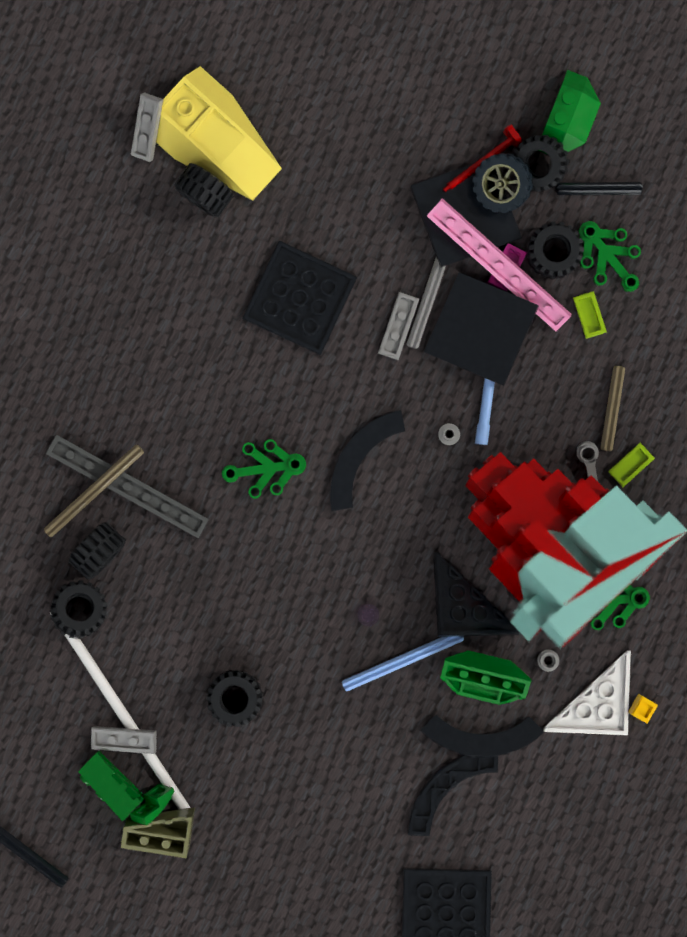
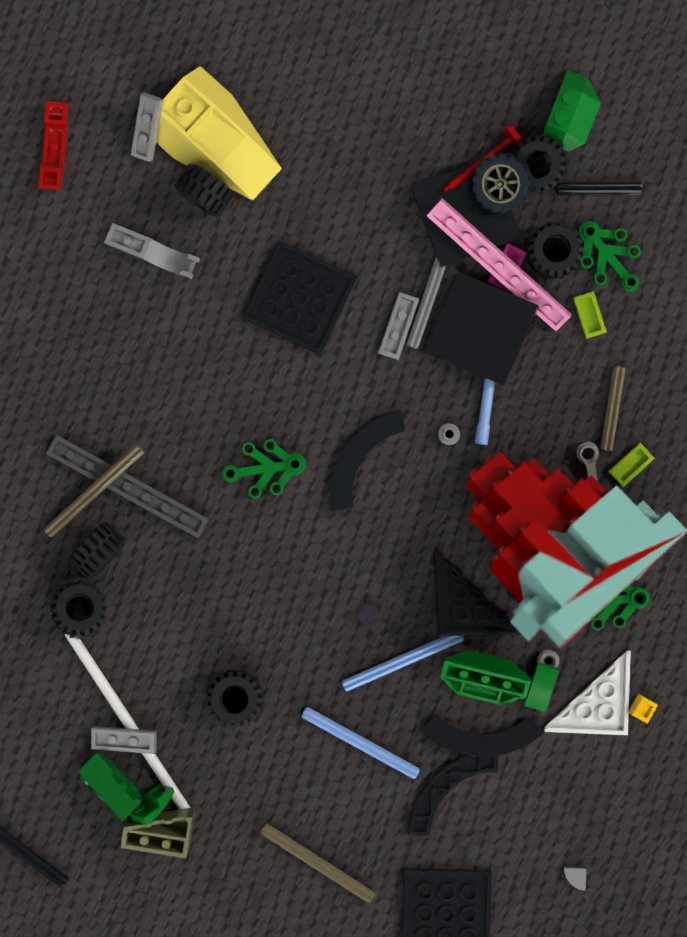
(54, 145): none -> red slope
(151, 251): none -> light grey piece
(317, 863): none -> dark tan axle
(360, 743): none -> light blue axle
(541, 687): none -> green slope
(576, 877): none -> light grey tile

